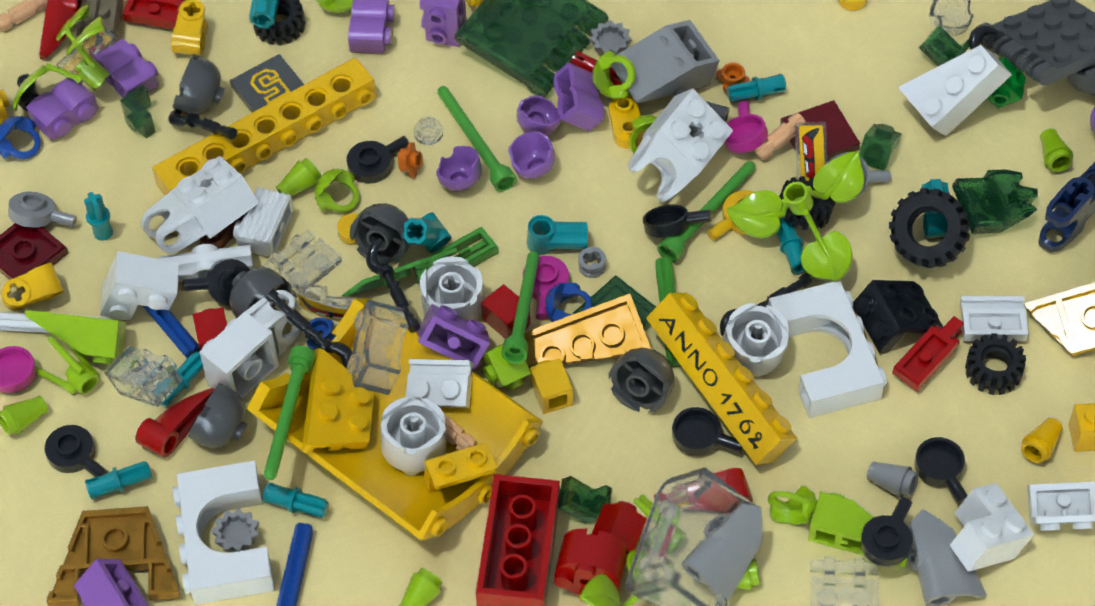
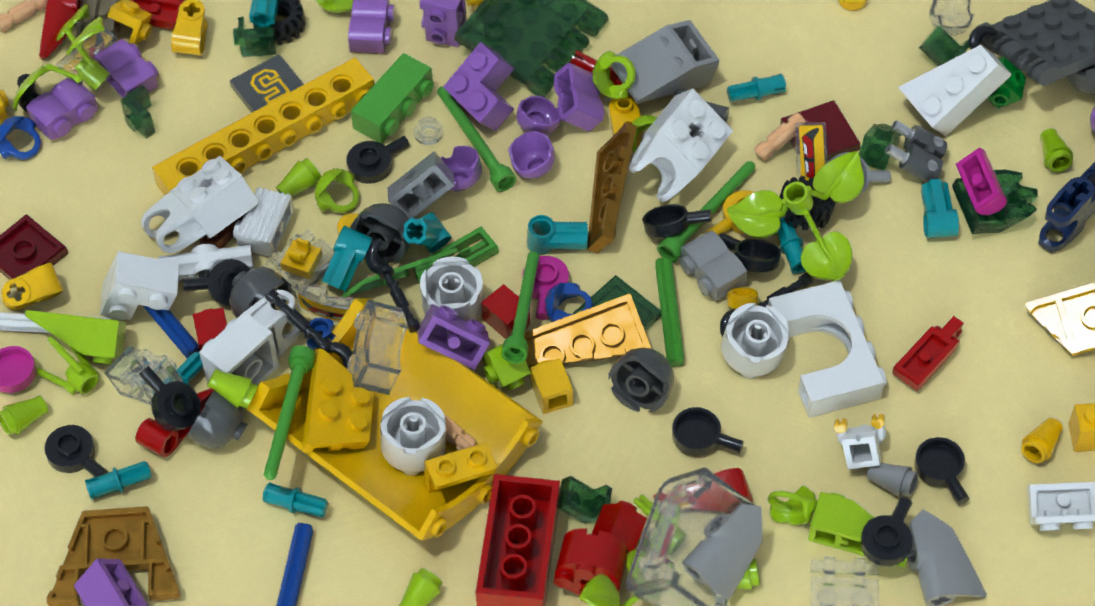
(37, 210): light grey piece -> none
(98, 216): teal axle -> none
(131, 15): none -> yellow bracket
(174, 403): none -> black piece
(193, 120): black piece -> none
(199, 86): dark grey cylinder -> none
(212, 573): white arch -> none
(234, 388): none -> lime cone
(235, 531): light grey piece -> none
(254, 41): none -> clear green bracket
(301, 258): none -> yellow tile
(348, 253): none -> teal piece
(392, 98): none -> bright green brick
(410, 160): orange plate -> none
(421, 185): none -> light grey brick
(441, 381): white plate -> none
(476, 86): none -> medium lavender brick
(595, 269): light grey bush -> none
(608, 187): none -> pearl gold wing
(610, 38): light grey piece -> none
(712, 265): none -> light grey brick
(721, 378): yellow brick -> none
(730, 71): orange plate -> none
(741, 296): none -> yellow tile
(748, 130): dark pink piece -> none
(754, 254): none -> black piece
(861, 442): none -> white piece
(892, 310): black bracket -> none
(910, 209): black tyre -> none
(922, 151): none -> dark grey piece
(981, 183): none -> dark pink brick
(991, 529): white brick -> none
(994, 315): white plate -> none
(999, 349): black tyre -> none

